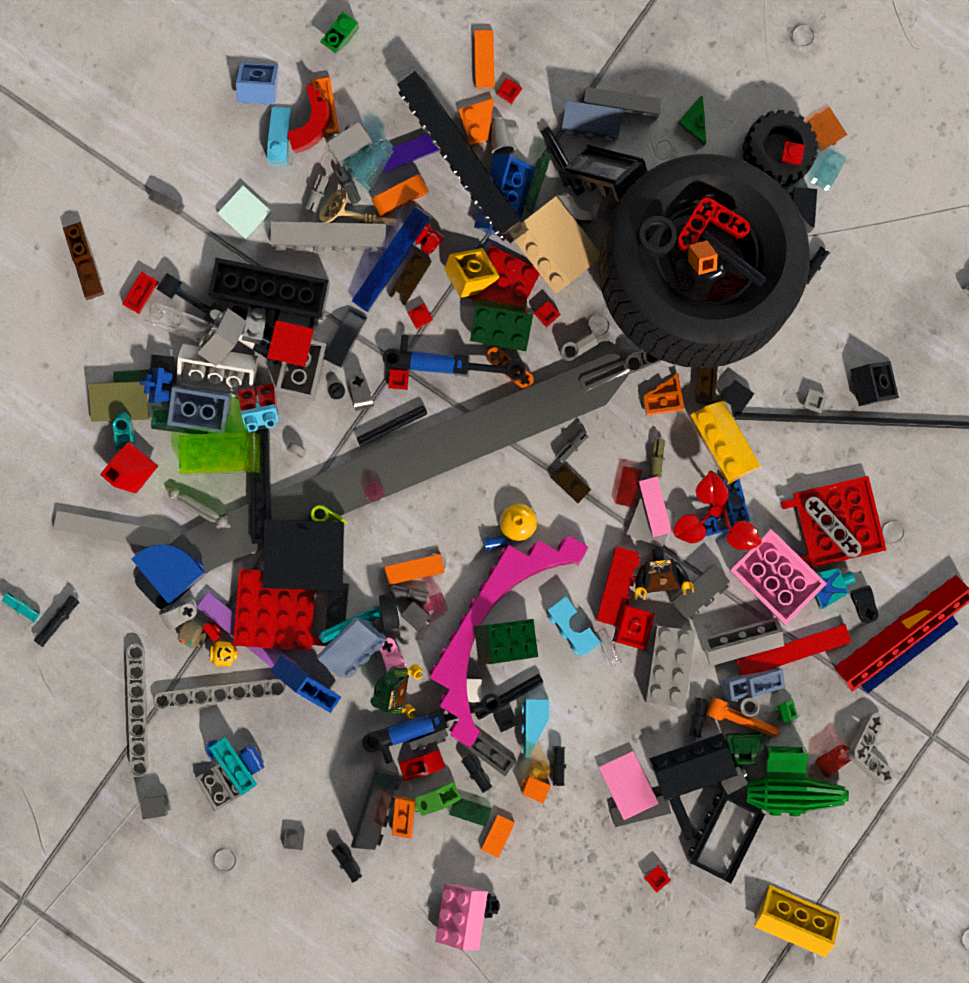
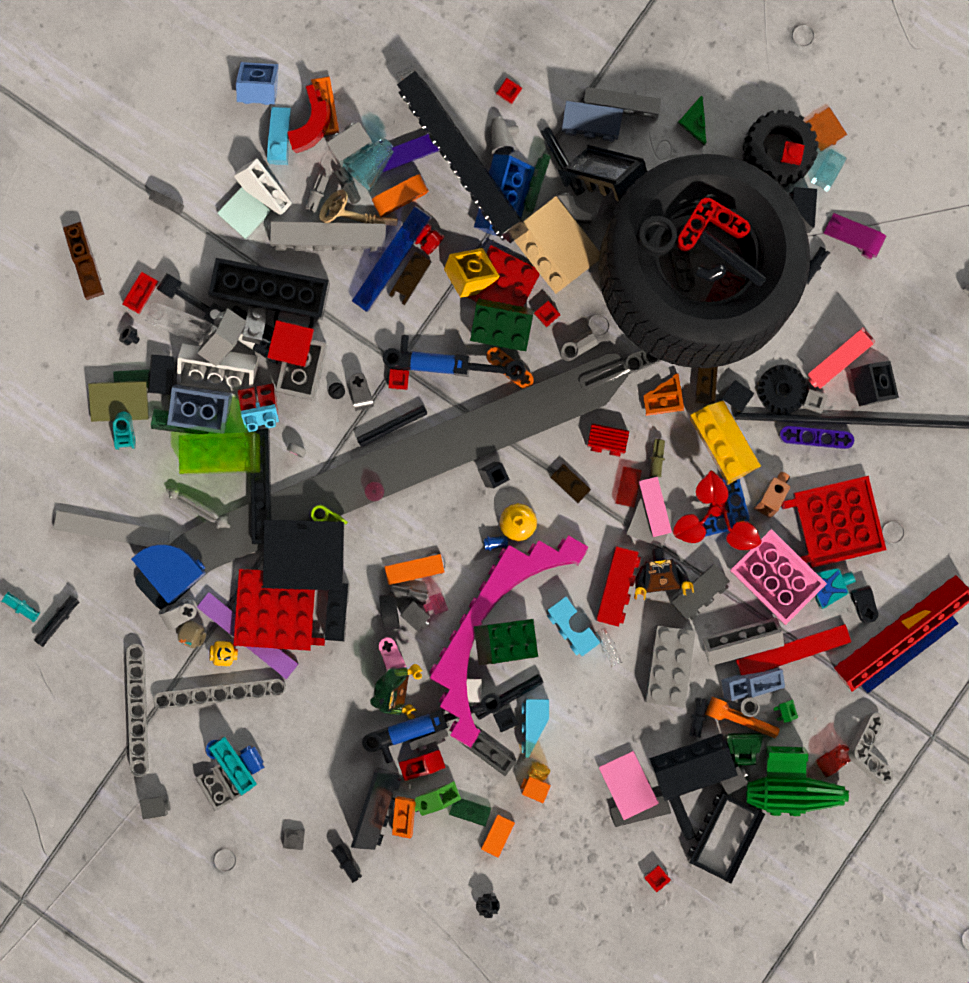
(129, 336): none -> black tile
(129, 469): red slope -> none
(153, 385): blue hips -> none
(213, 631): red plate -> none
(261, 185): none -> white slope
(305, 684): blue brick -> none
(332, 632): teal axle -> none
(340, 33): green slope -> none
(345, 338): black slope -> none
(352, 647): sand blue slope -> none
(420, 316): red plate -> none
(461, 916): bright pink brick -> none
(476, 773): black pin -> none
(477, 121): orange wing -> none
(484, 59): orange tile -> none
(493, 474): none -> black brick
(558, 765): black pin -> none
(571, 445): dark grey axle -> none
(608, 439): none -> red brick
(633, 627): red tile -> none
(702, 257): orange brick -> none
(771, 396): none -> black gear
(773, 495): none -> nougat torso
(797, 921): yellow slope -> none
(816, 437): none -> dark purple beam
(829, 529): light grey beam -> none
(841, 358): none -> coral slope
(855, 234): none -> magenta door

